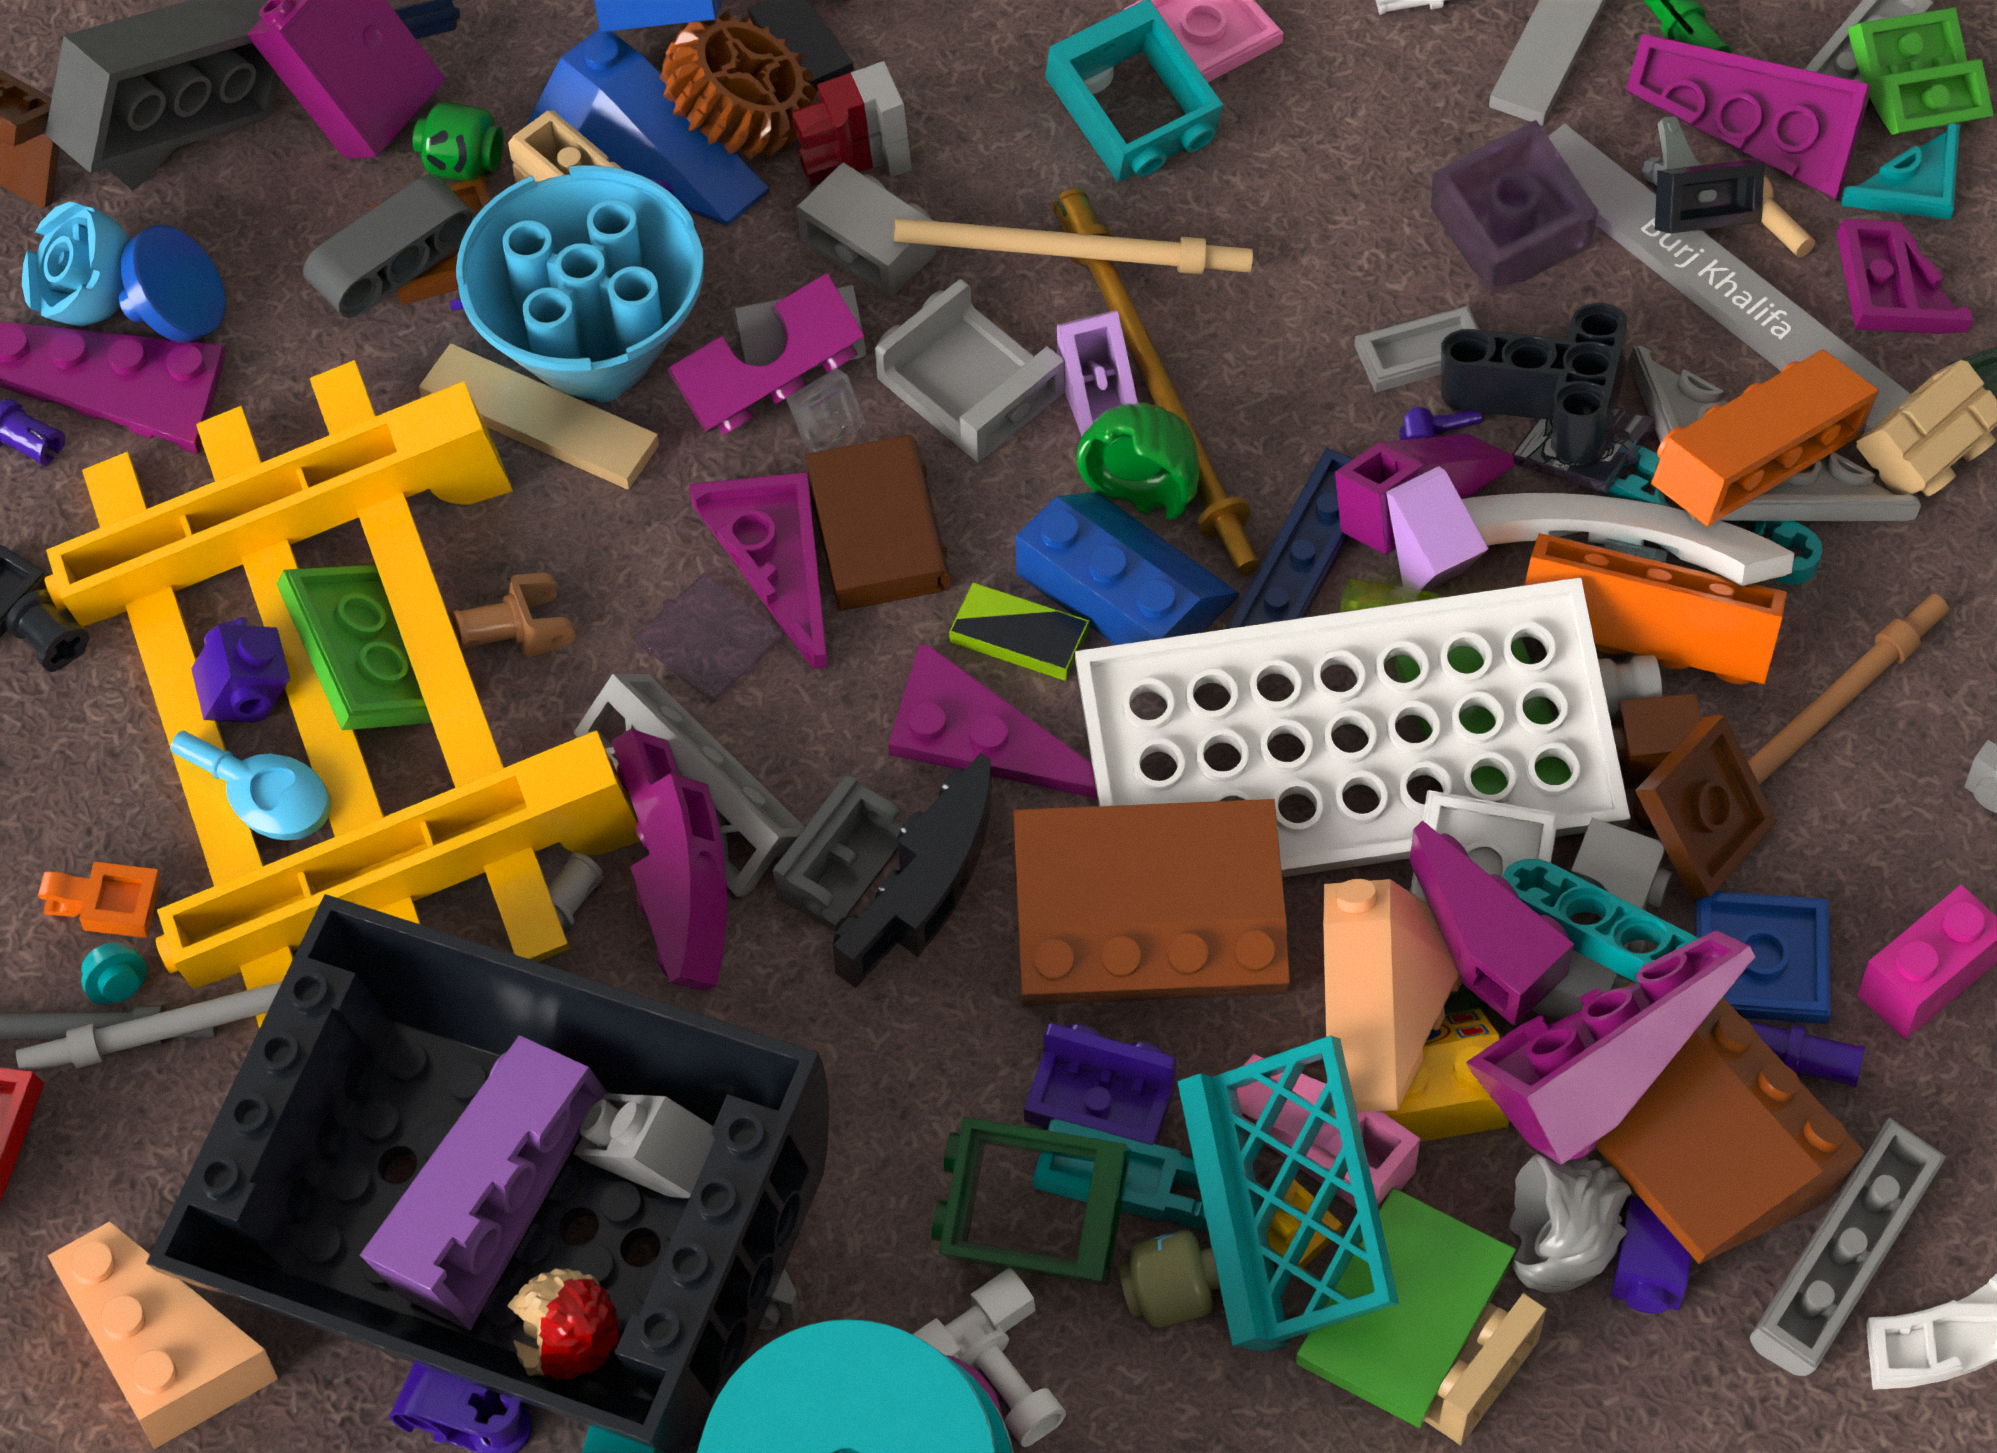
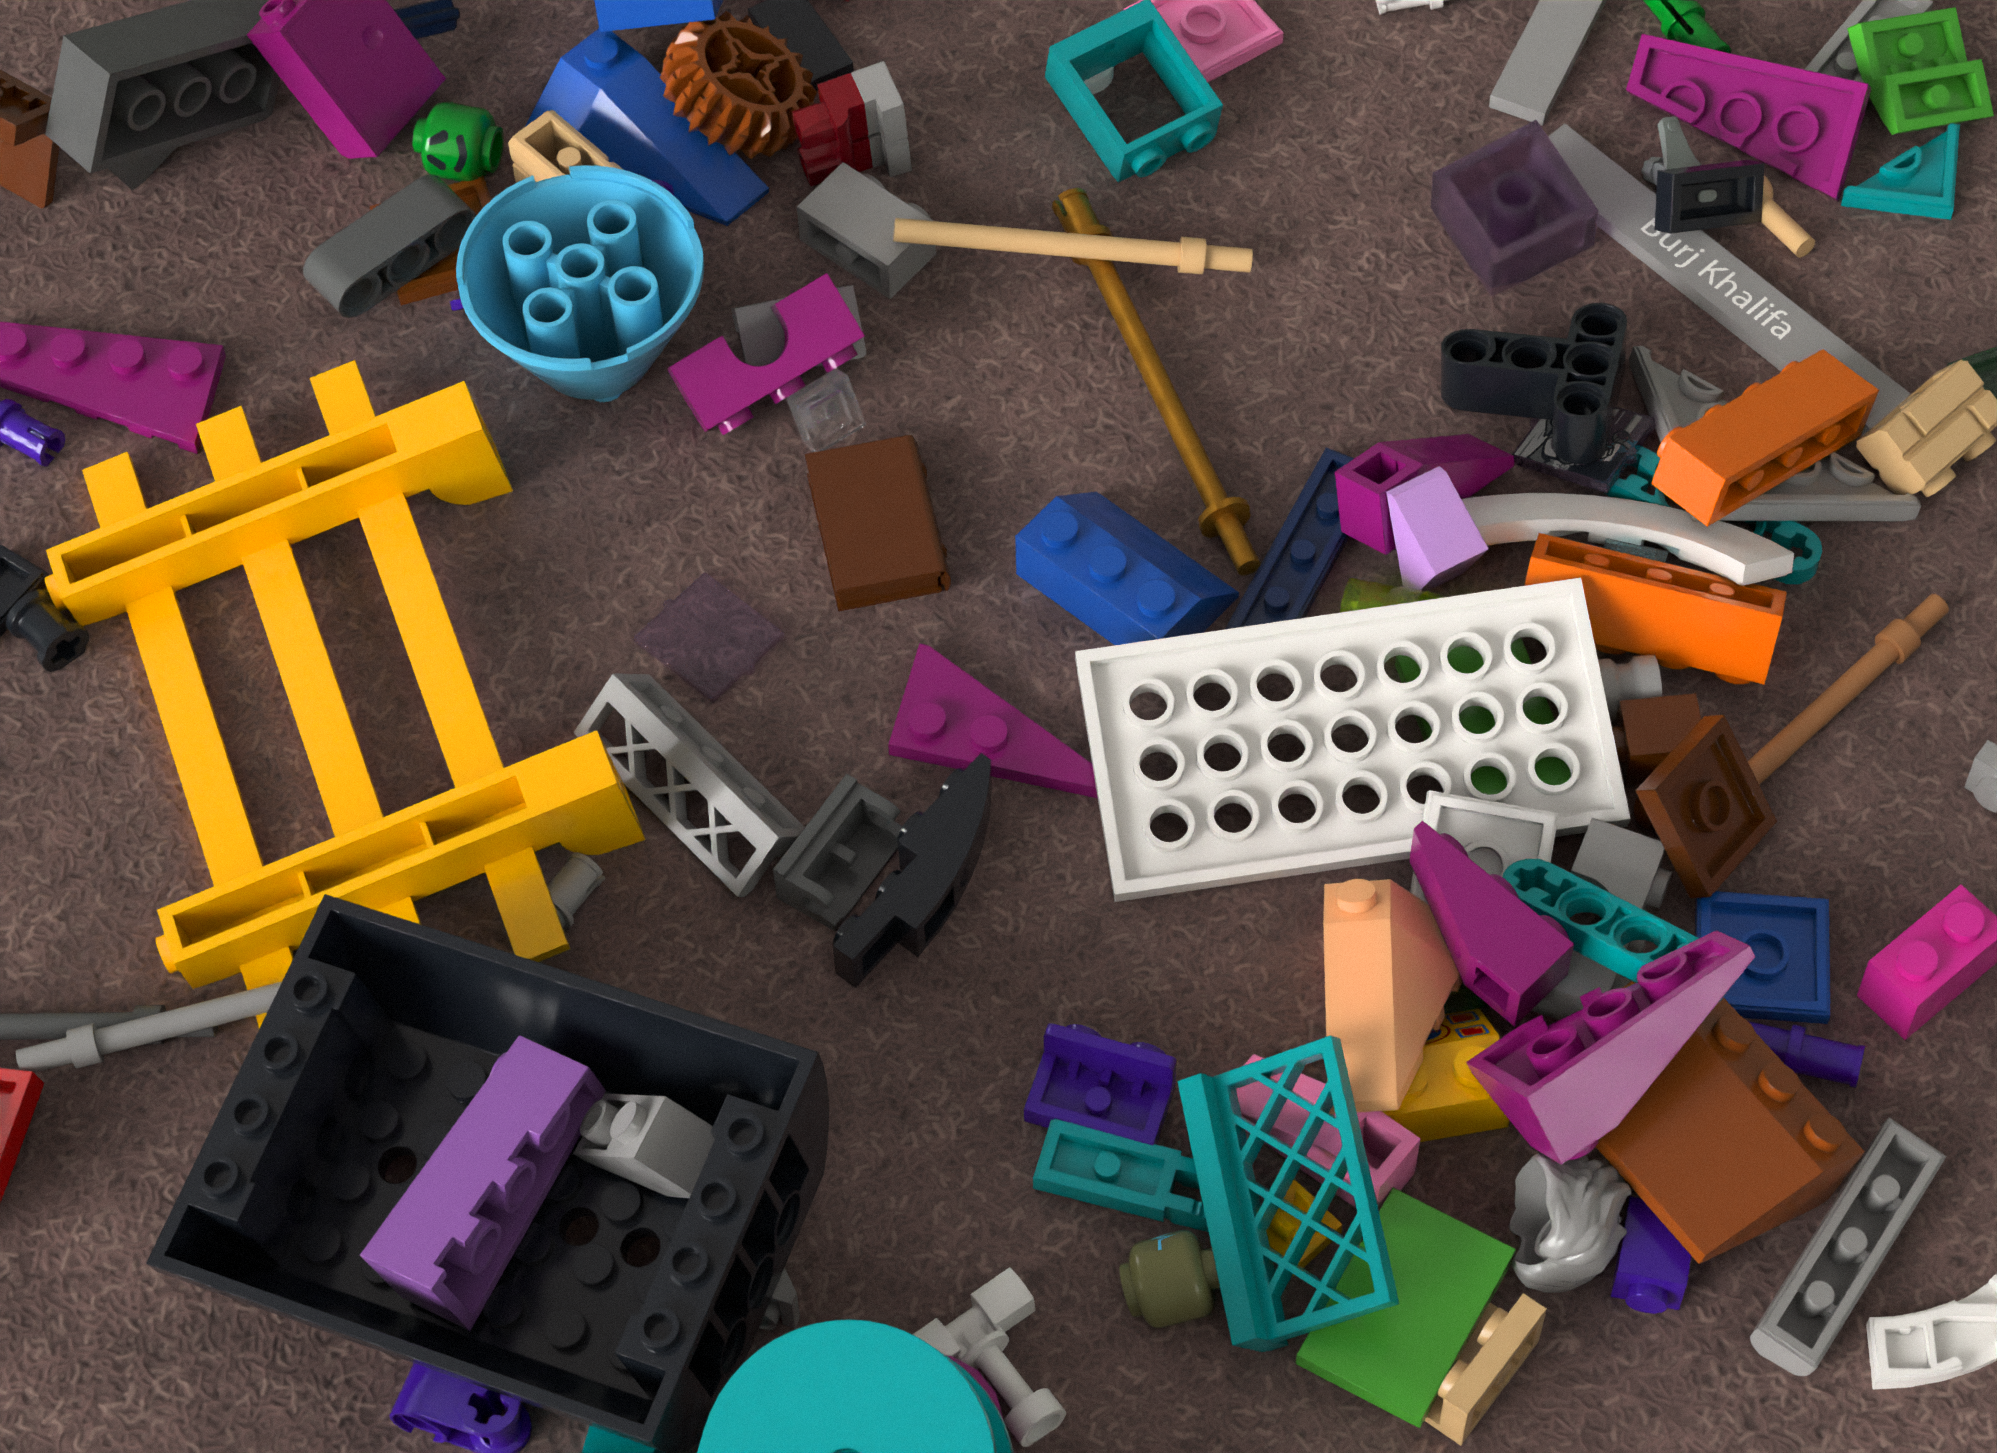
(77, 266): medium azure cylinder -> none
(111, 901): orange plate -> none
(112, 973): teal plate -> none
(158, 1336): light nougat wedge -> none
(171, 284): blue tile -> none
(237, 669): dark purple brick -> none
(266, 790): medium azure piece -> none
(354, 645): bright green tile -> none
(513, 618): medium nougat piece -> none
(546, 417): tan tile -> none
(571, 1322): red piece -> none
(685, 874): magenta slope -> none
(771, 541): magenta wing -> none
(966, 372): light grey panel -> none
(1019, 631): tile -> none
(1095, 366): lavender slope -> none
(1103, 1210): dark green window -> none
(1141, 458): green piece -> none
(1150, 902): dark orange slope -> none
(1409, 349): light grey tile -> none
(1421, 423): dark purple hand -> none
(1893, 282): magenta wing -> none

